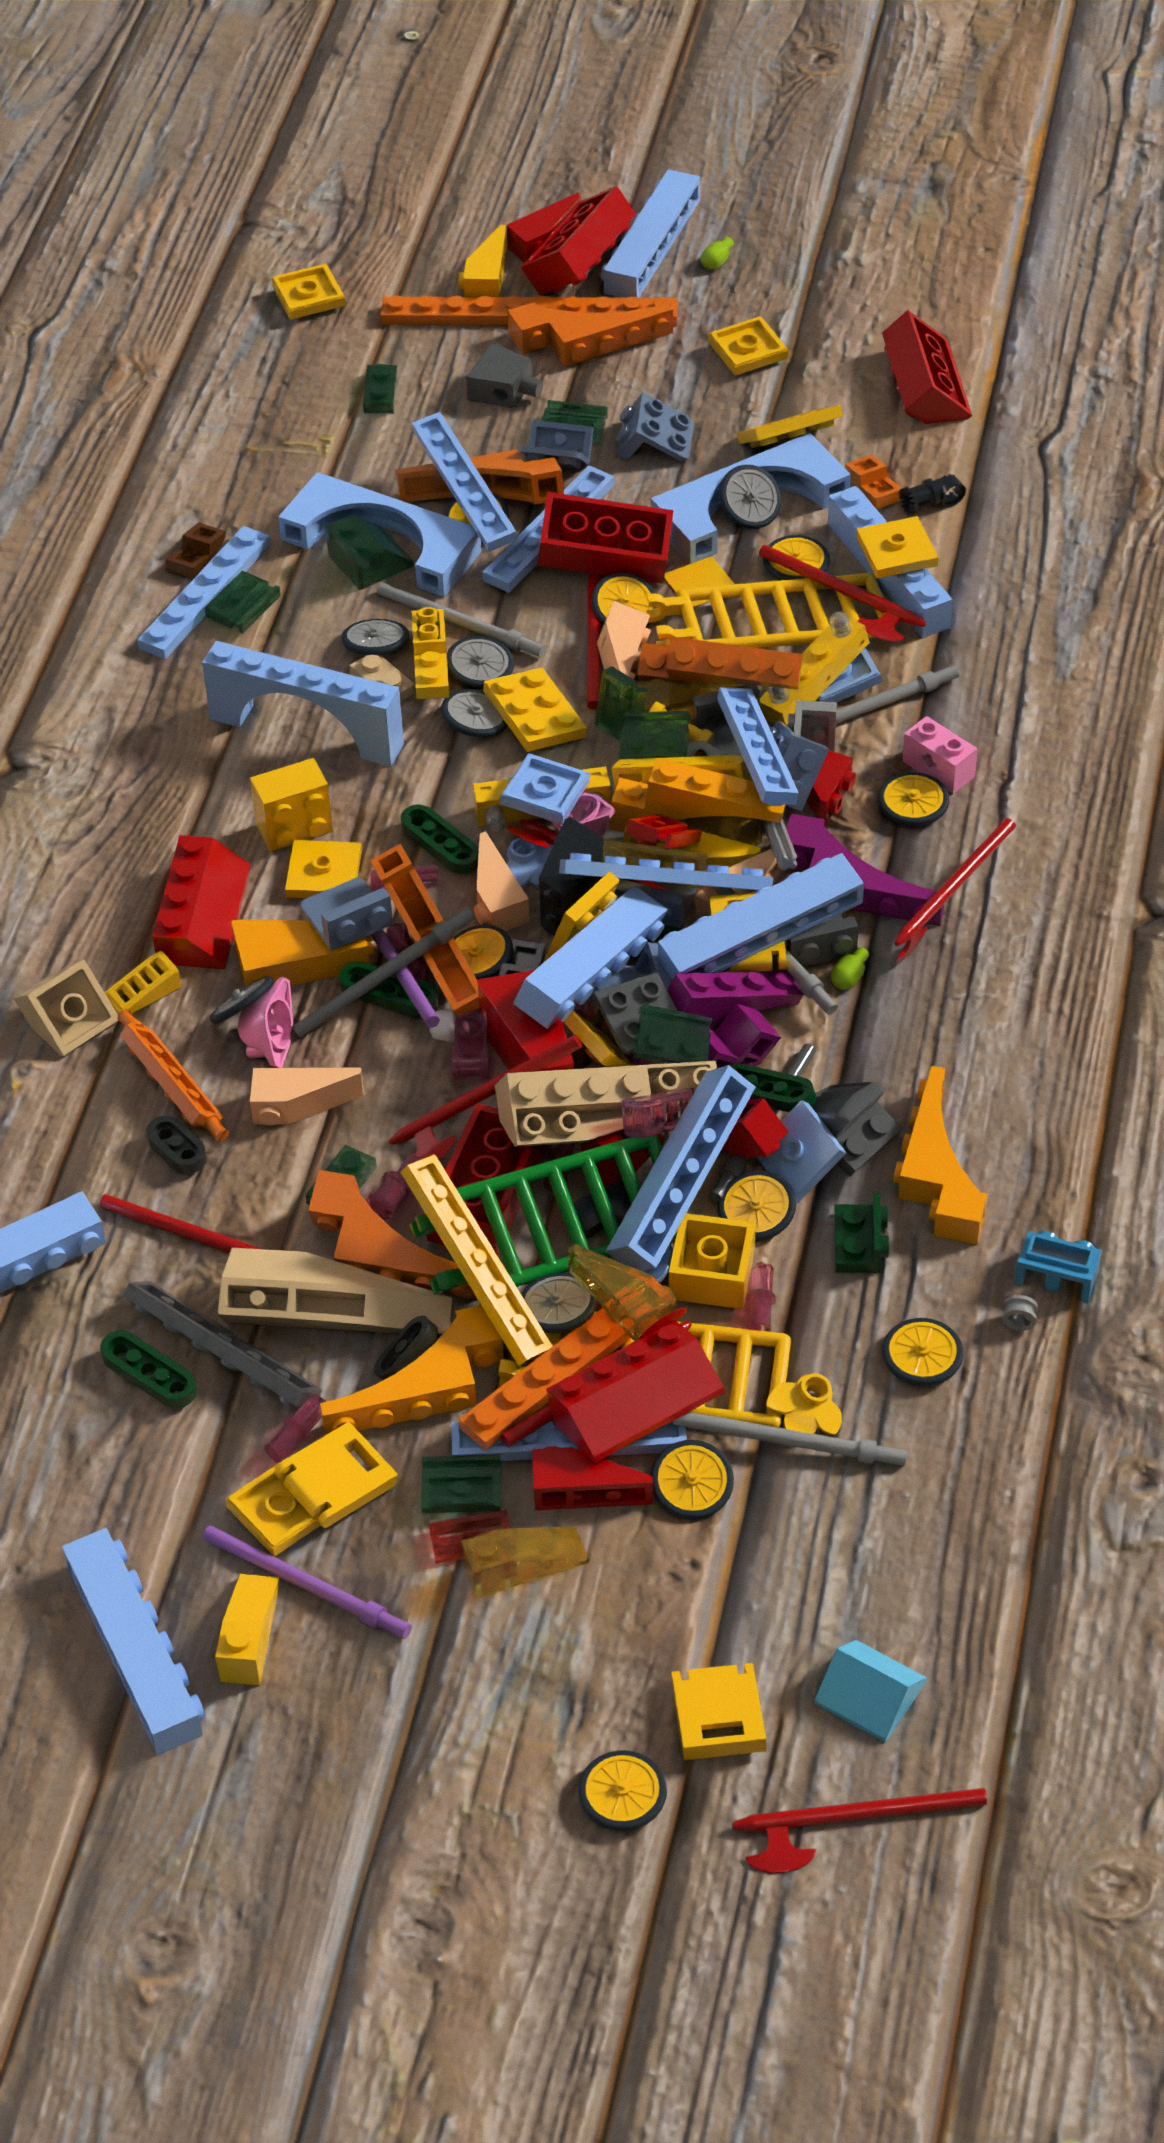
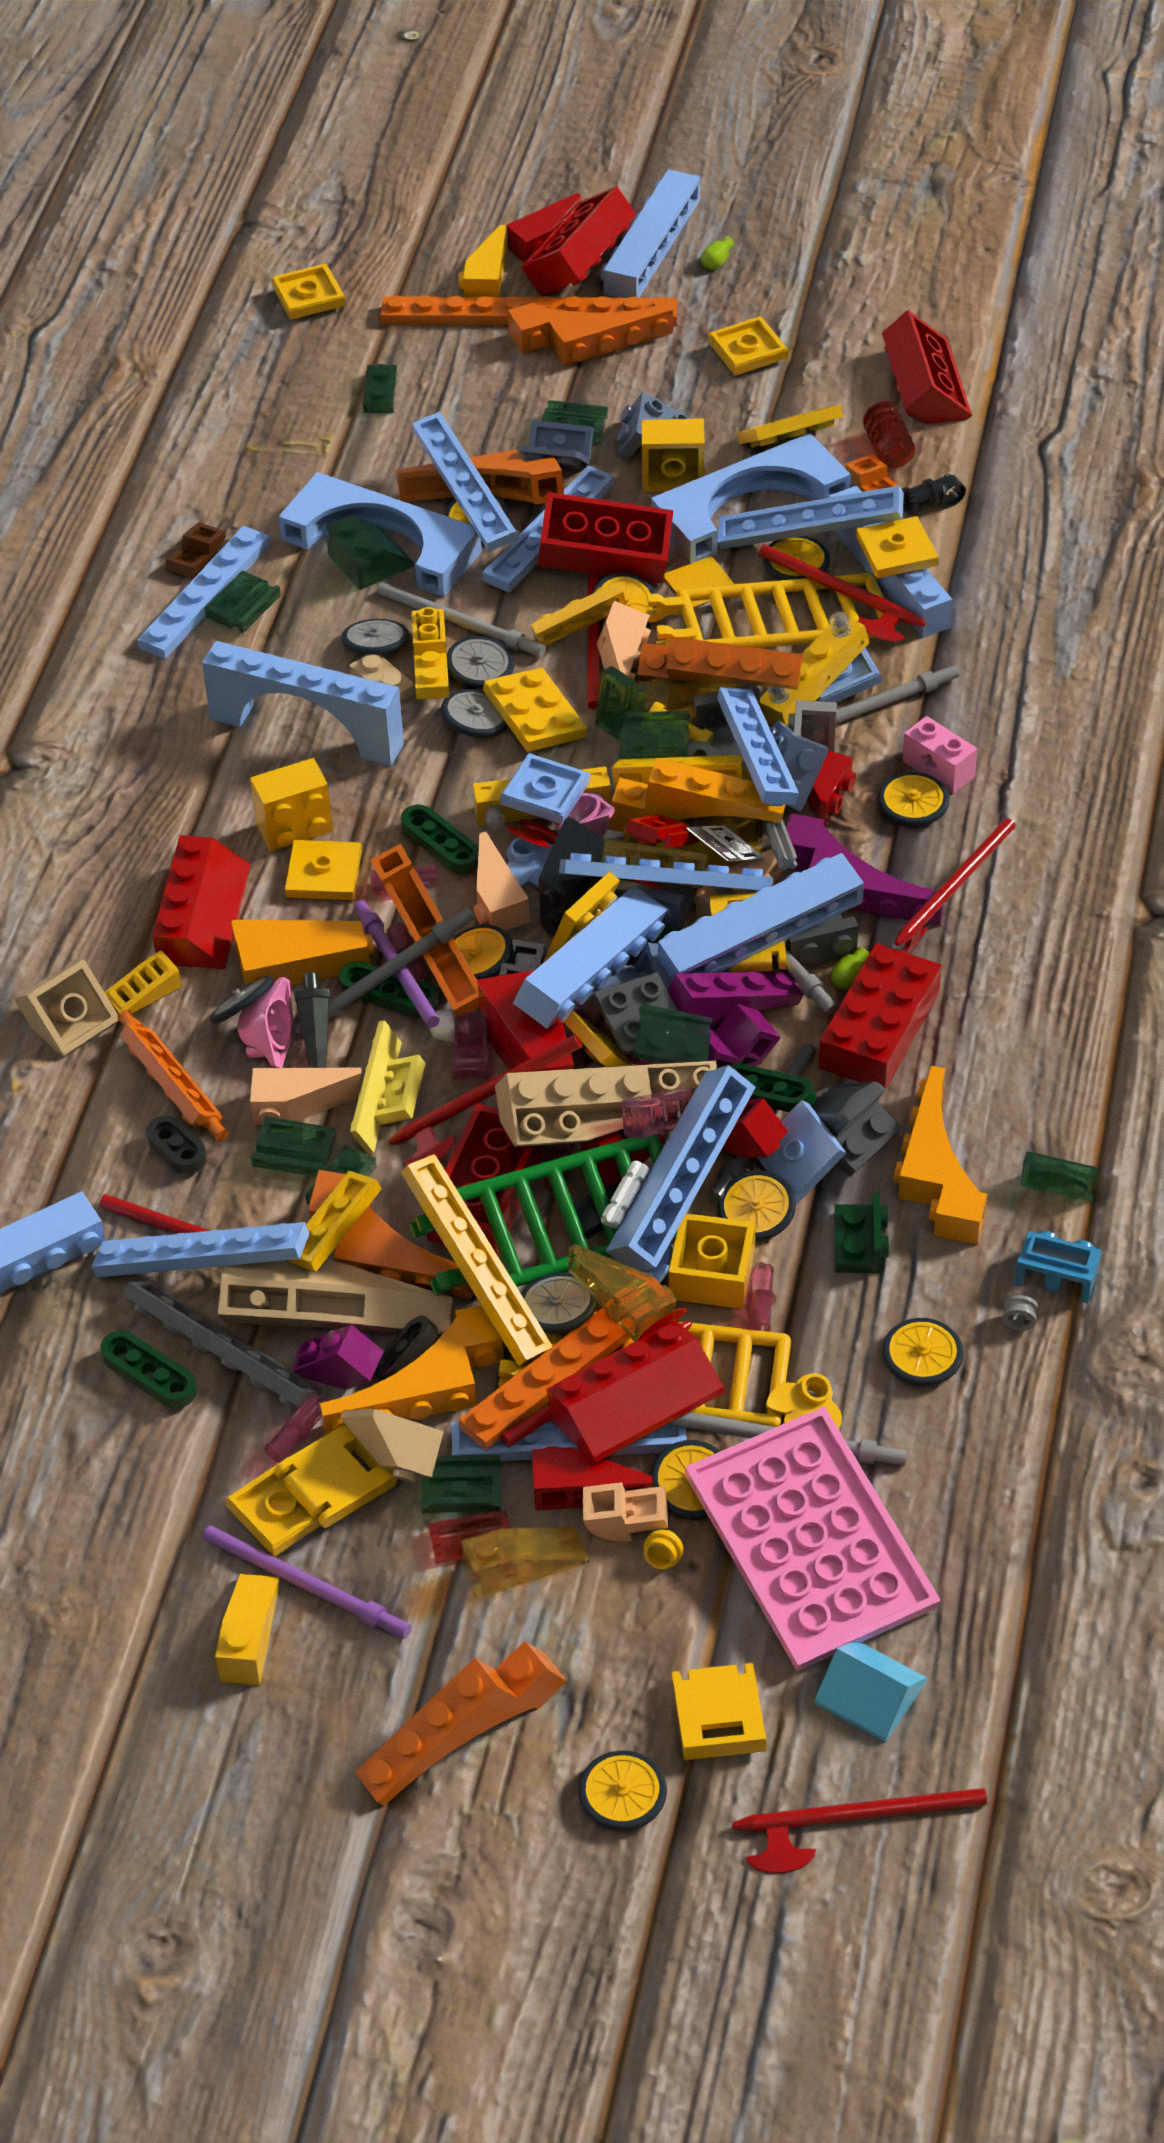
(133, 1641): light blue brick -> none
(201, 1249): none -> light blue plate
(293, 1146): none -> clear green plate
(313, 1015): none -> pearl dark grey bar
(336, 1218): none -> yellow plate
(338, 1358): none -> magenta slope
(348, 912): sand blue bracket -> none
(387, 1088): none -> light yellow bracket
(391, 1191): clear pink connector -> none
(396, 1442): none -> tan slope
(459, 1712): none -> orange arch
(502, 378): dark grey torso -> none
(577, 614): none -> yellow plate
(617, 1513): none -> light nougat brick
(625, 1194): none -> white axle
(663, 1549): none -> yellow plate
(672, 453): none -> yellow brick
(725, 843): none -> sticker
(750, 496): light grey wheel -> none
(810, 517): none -> light blue plate
(811, 1538): none -> bright pink plate
(880, 1016): none -> red brick
(889, 434): none -> clear red piece
(1059, 1176): none -> clear green plate

